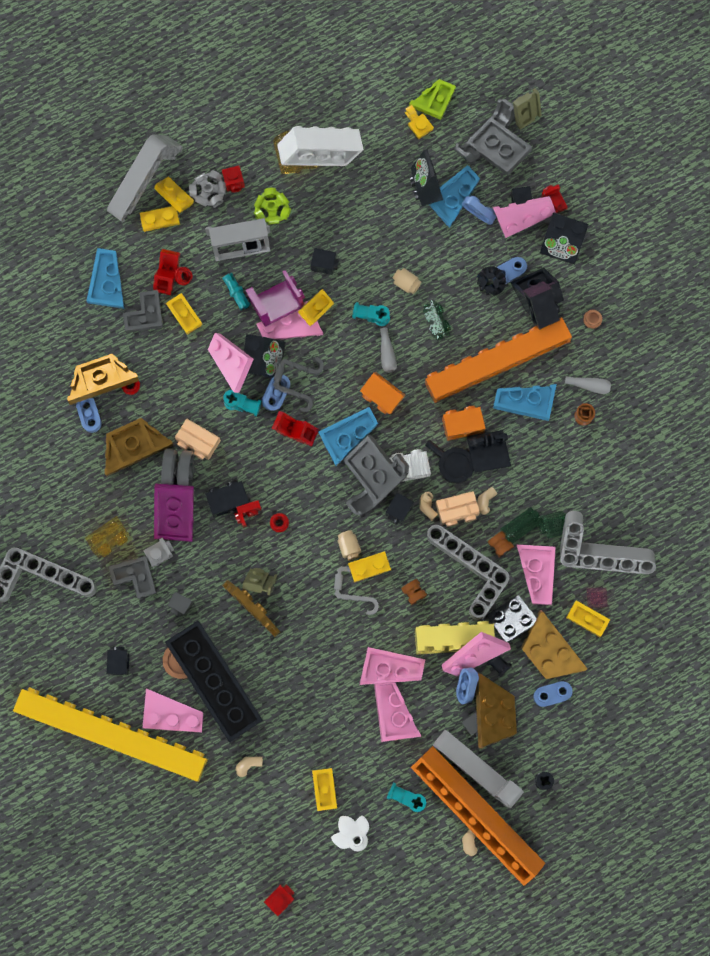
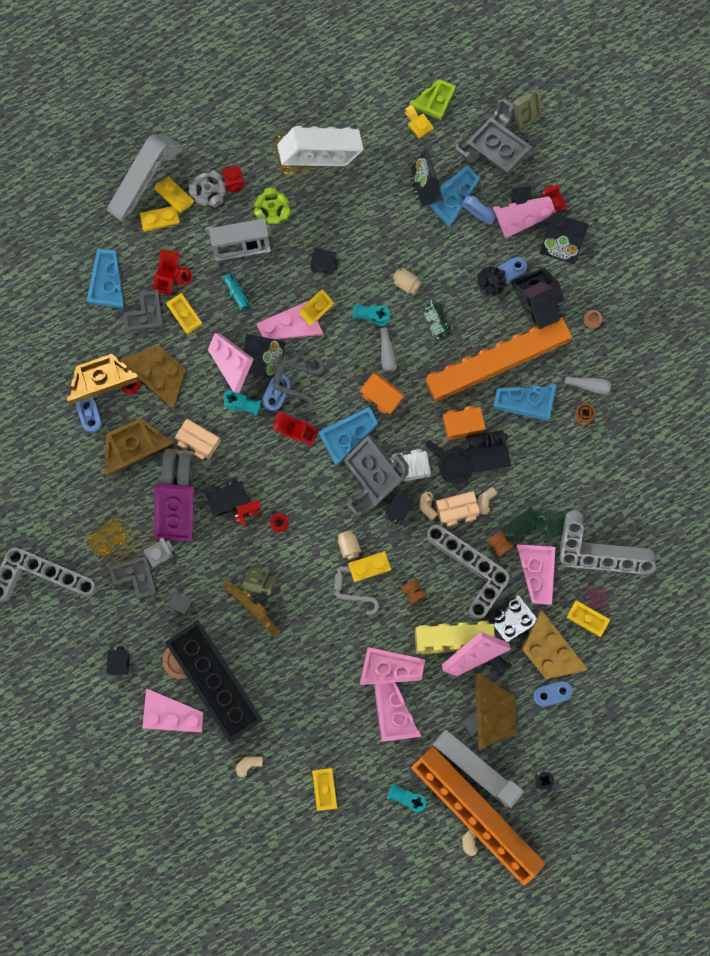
(110, 735): yellow brick -> none
(157, 372): none -> pearl gold wing
(277, 301): panel -> none
(280, 899): red bracket -> none
(350, 831): white plate -> none
(467, 685): medium blue plate -> none

